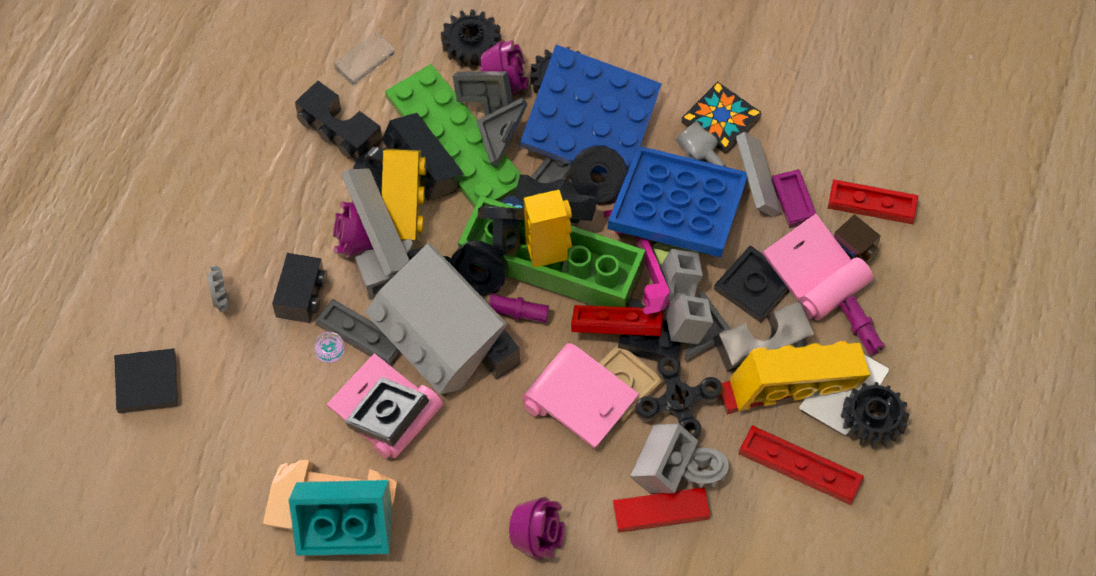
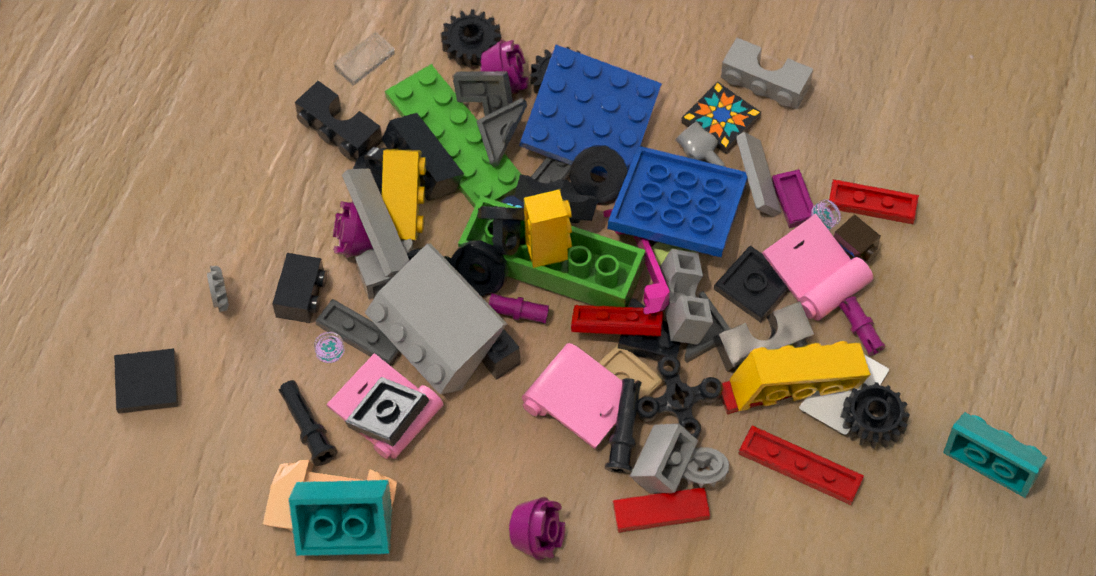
(312, 433): none -> black pin
(622, 440): none -> black pin
(784, 85): none -> light grey arch
(827, 212): none -> clear tile
(994, 454): none -> teal slope

